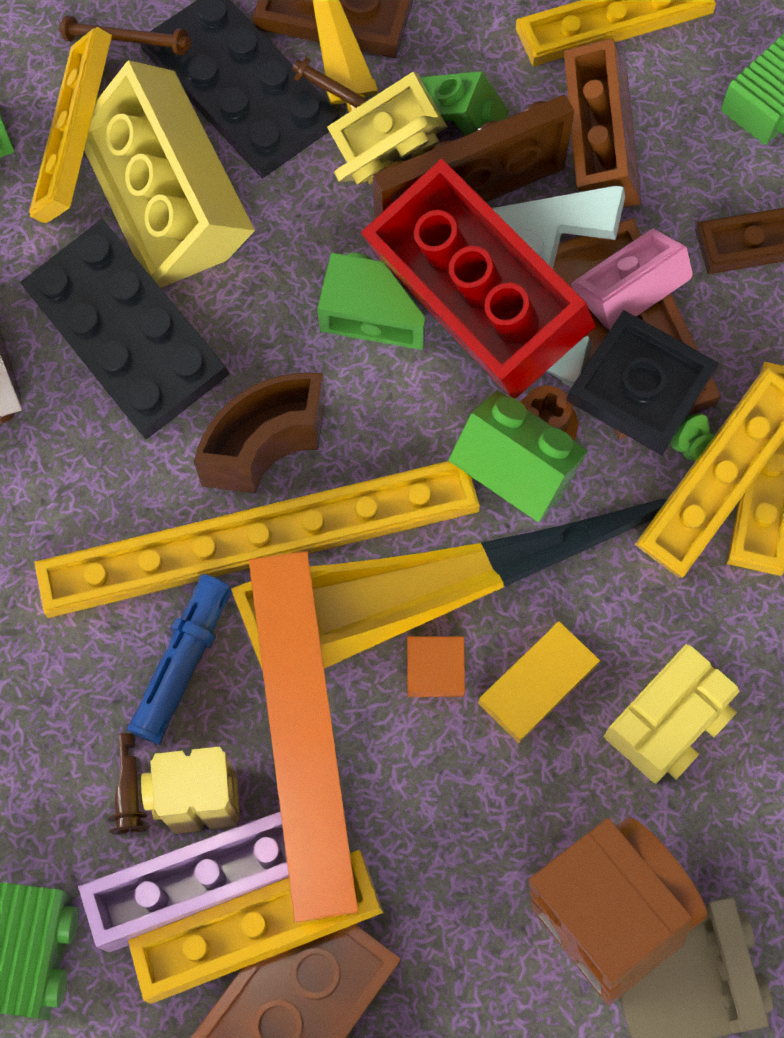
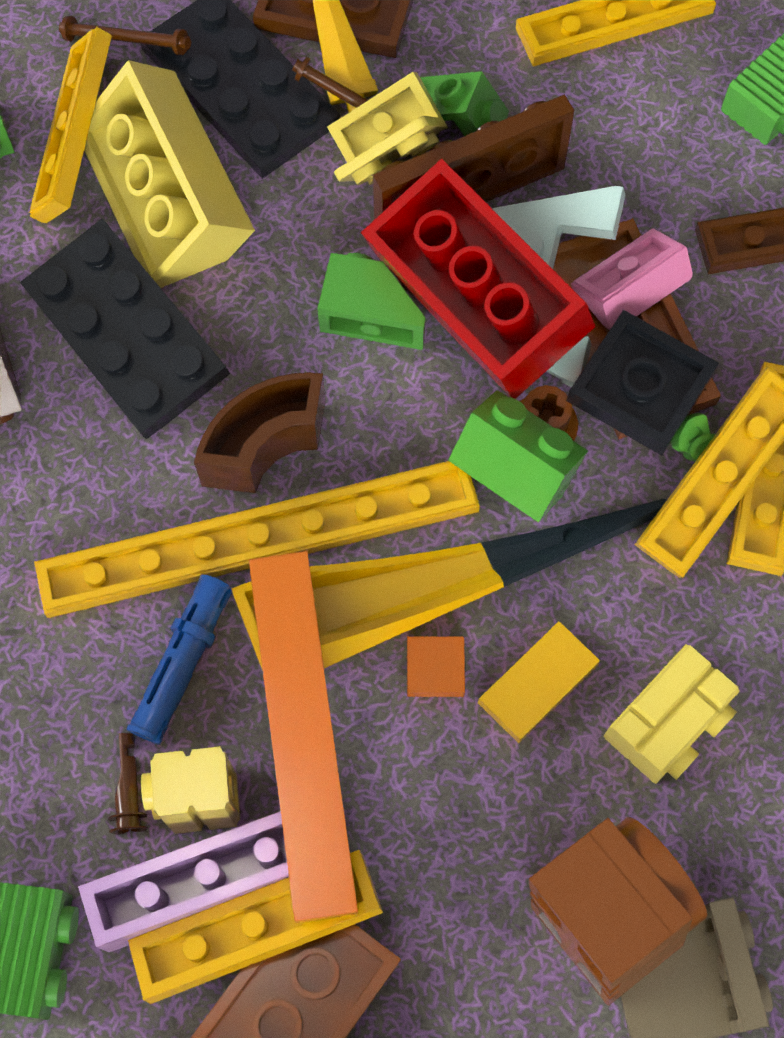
(602, 120): dark orange brick -> none

